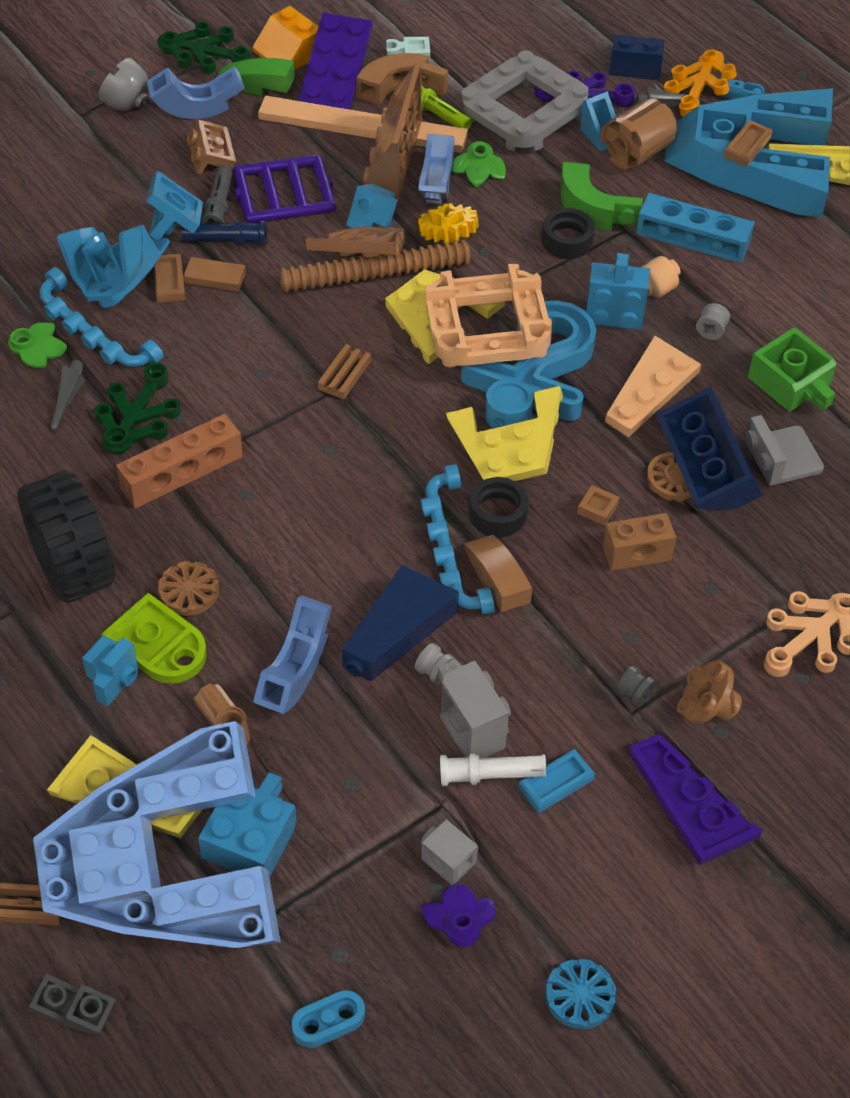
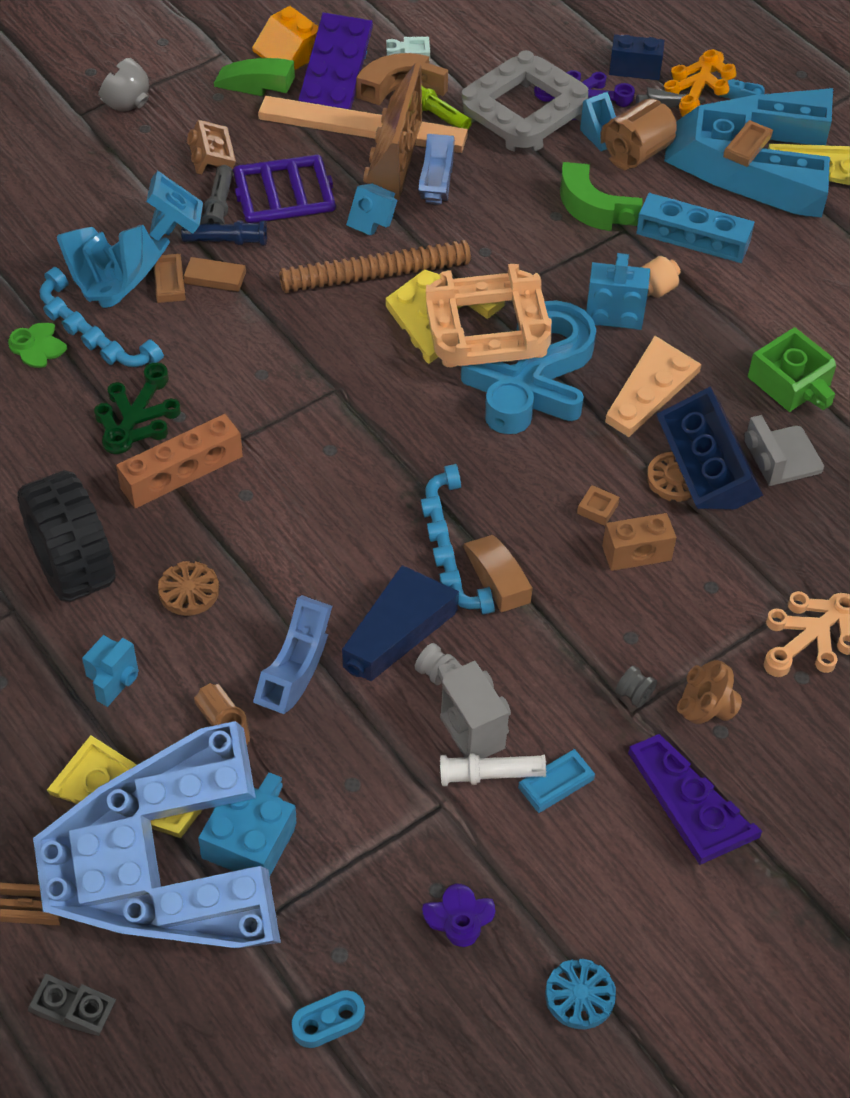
(69, 385): dark grey piece -> none
(160, 640): lime tile -> none
(173, 43): dark green plant -> none
(194, 100): medium blue arch -> none
(344, 354): medium nougat tile -> none
(360, 239): medium nougat wing -> none
(448, 223): yellow gear -> none
(448, 851): light grey brick -> none
(479, 166): bright green plate -> none
(498, 488): black tyre -> none
(514, 449): light yellow wing -> none
(571, 219): black tyre -> none
(713, 321): light grey wheel -> none

